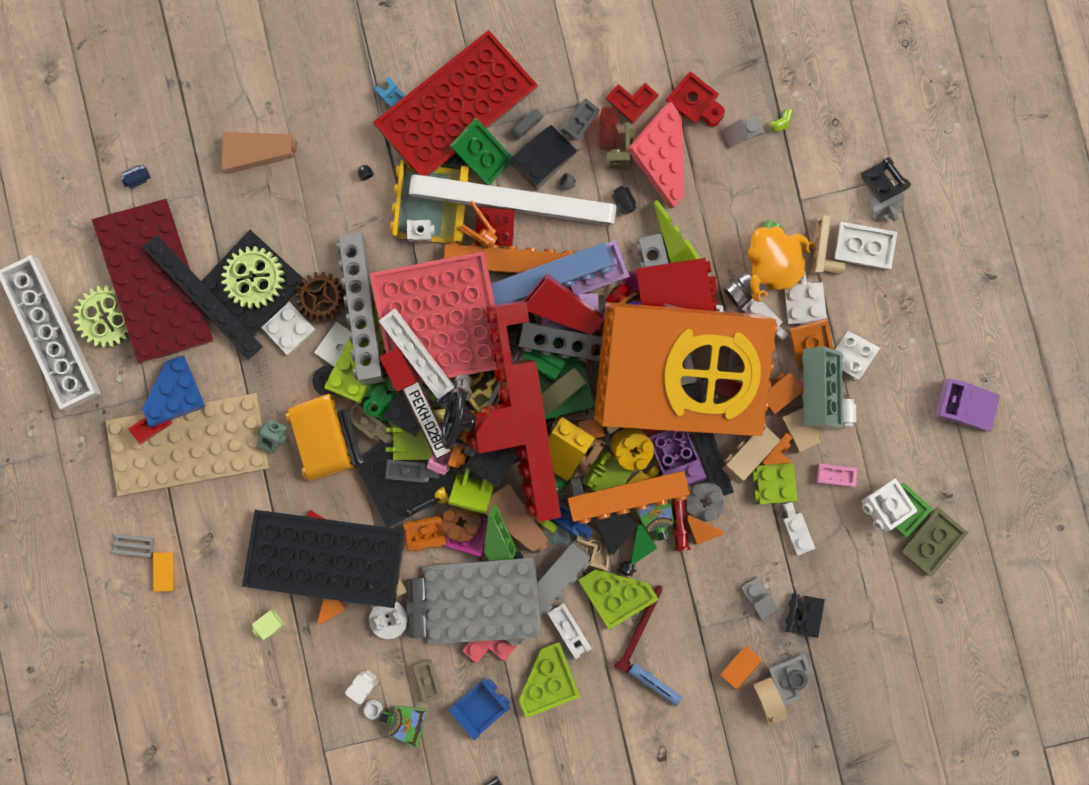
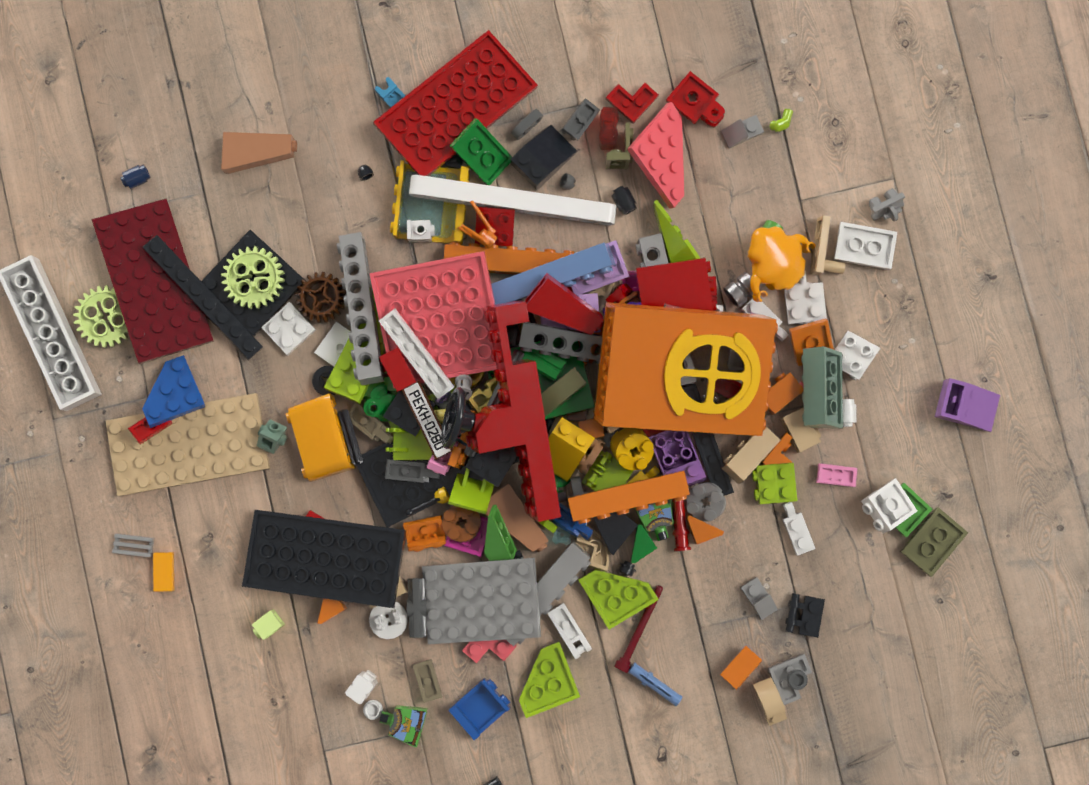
(880, 183): black plate -> none

